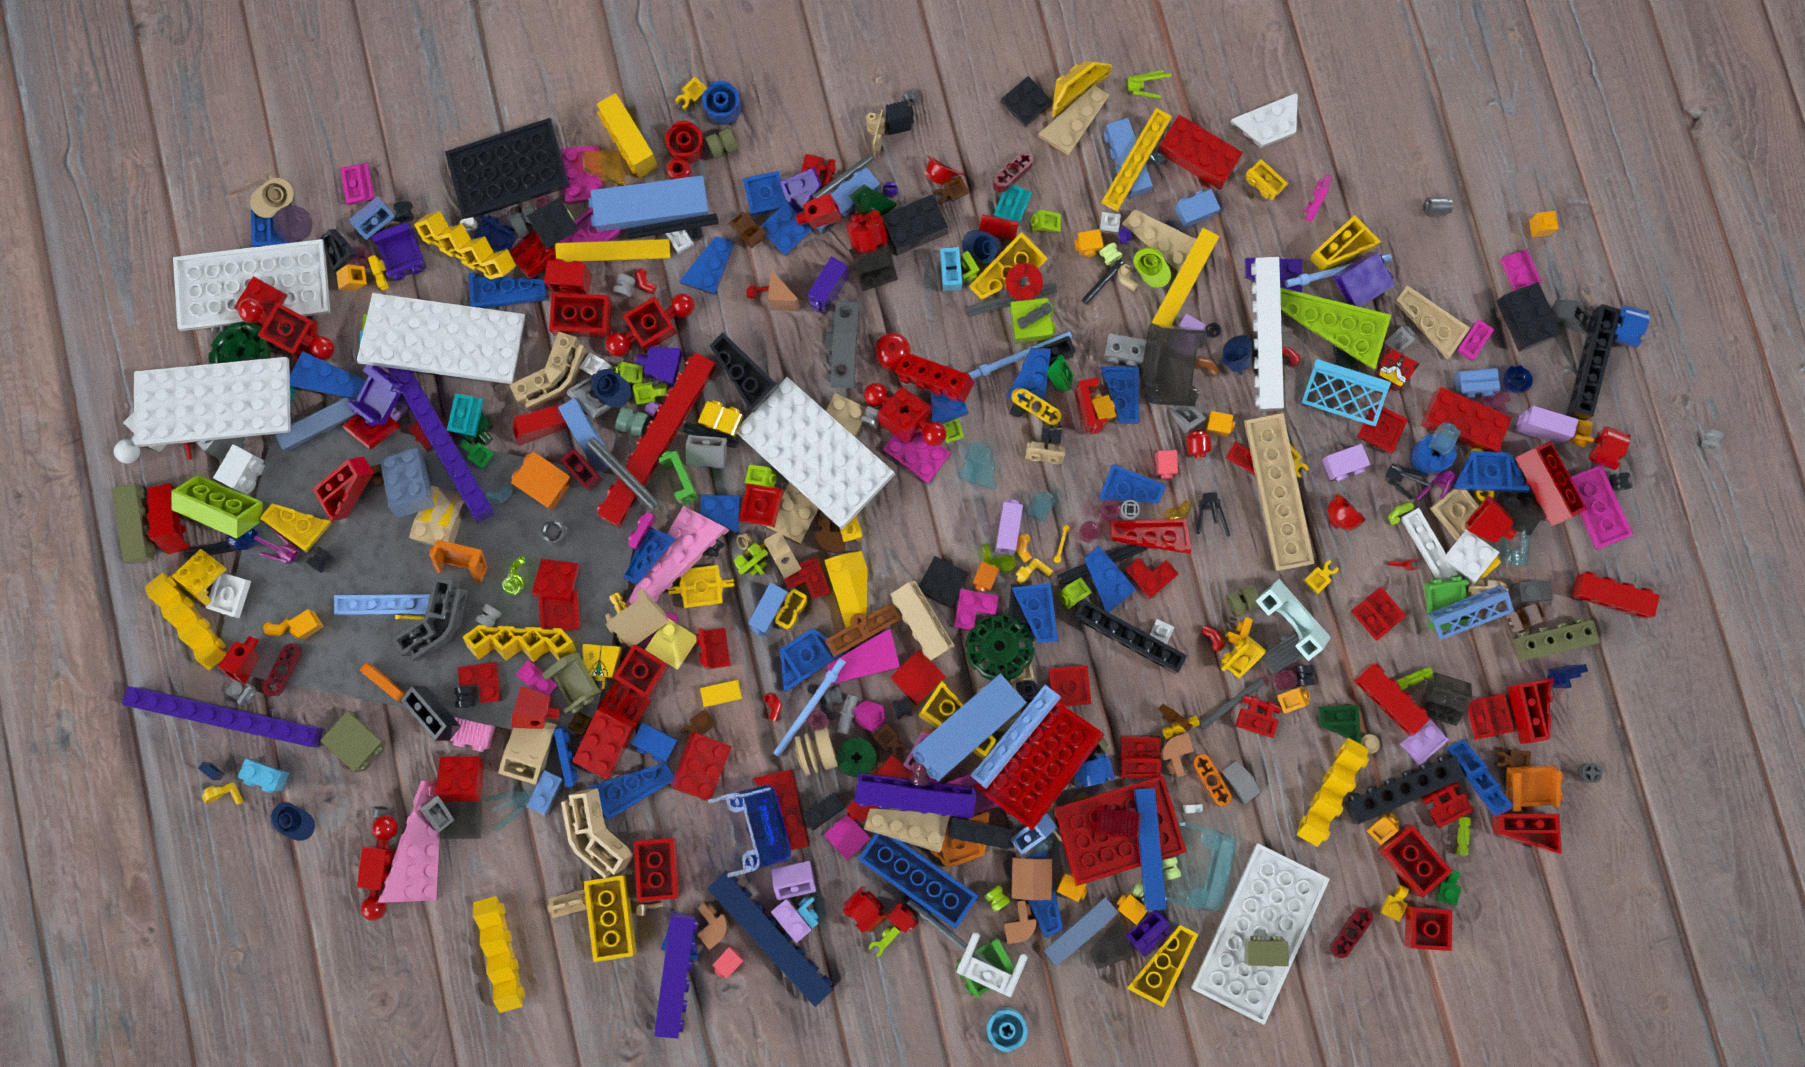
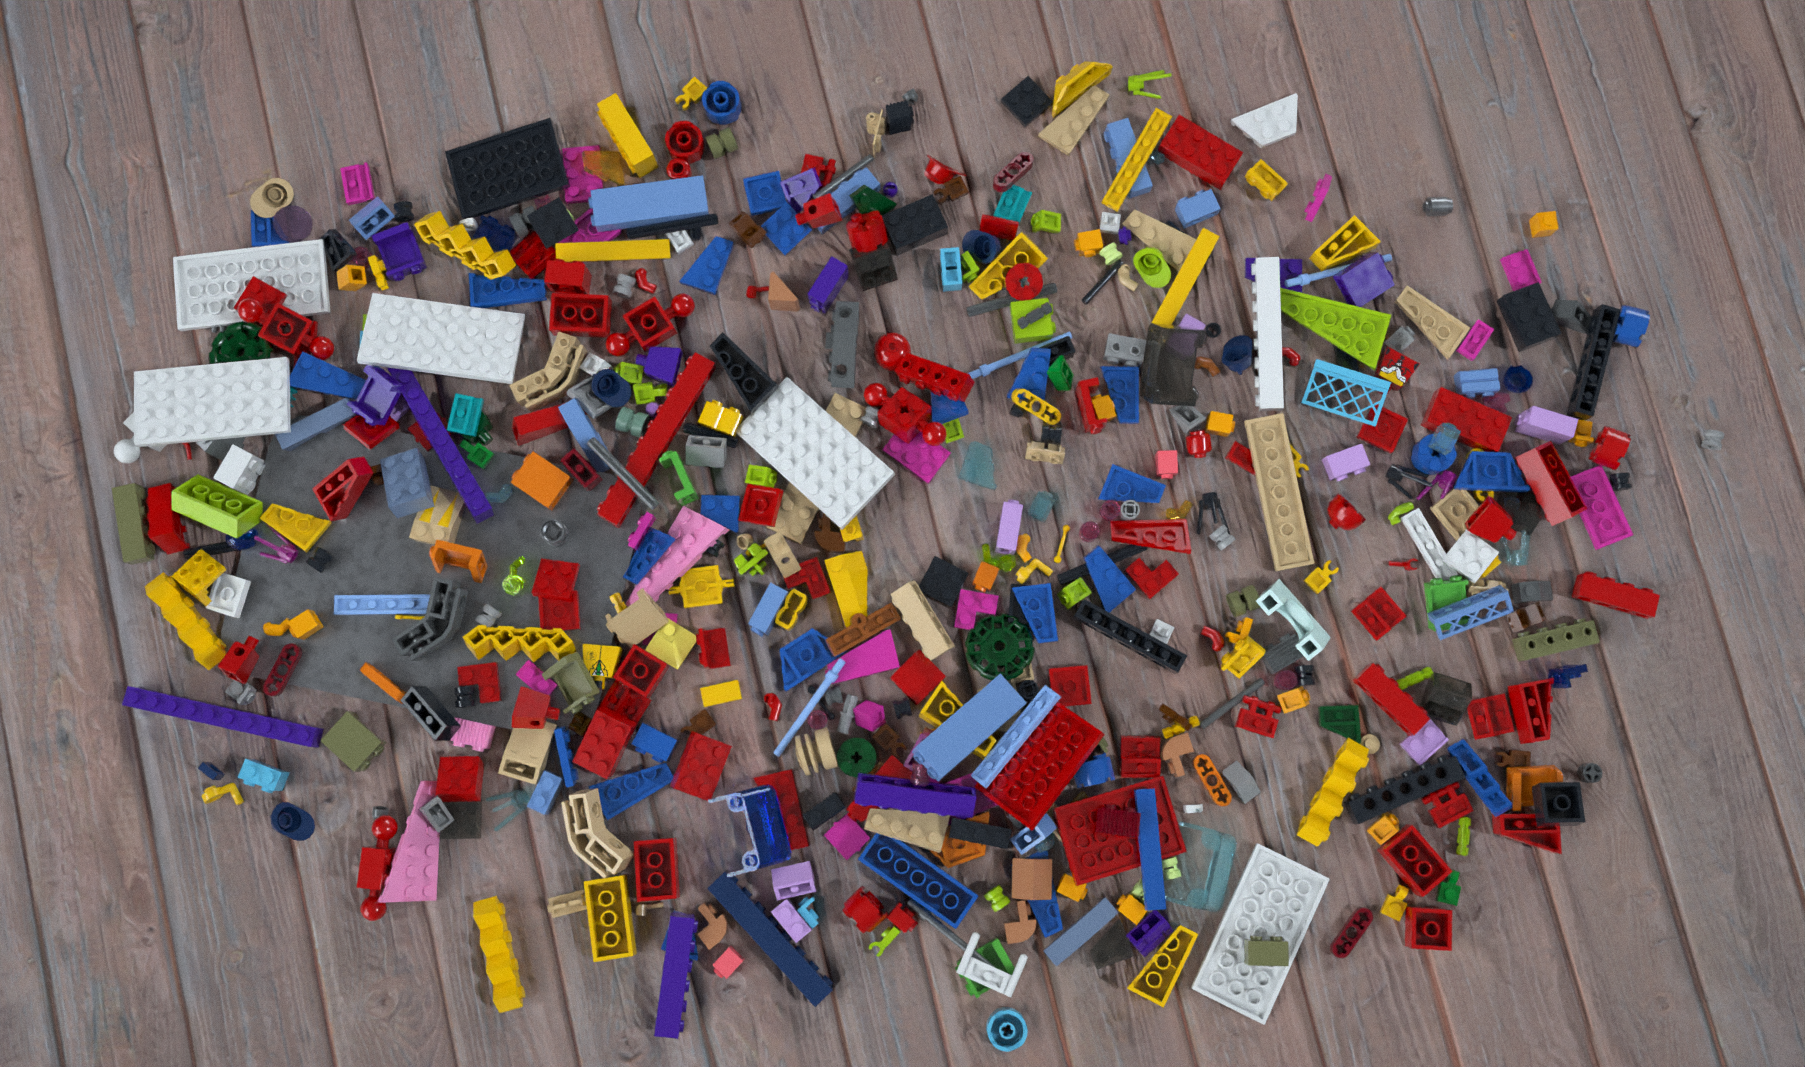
(1222, 537): none -> light grey wheel
(1558, 804): none -> black brick

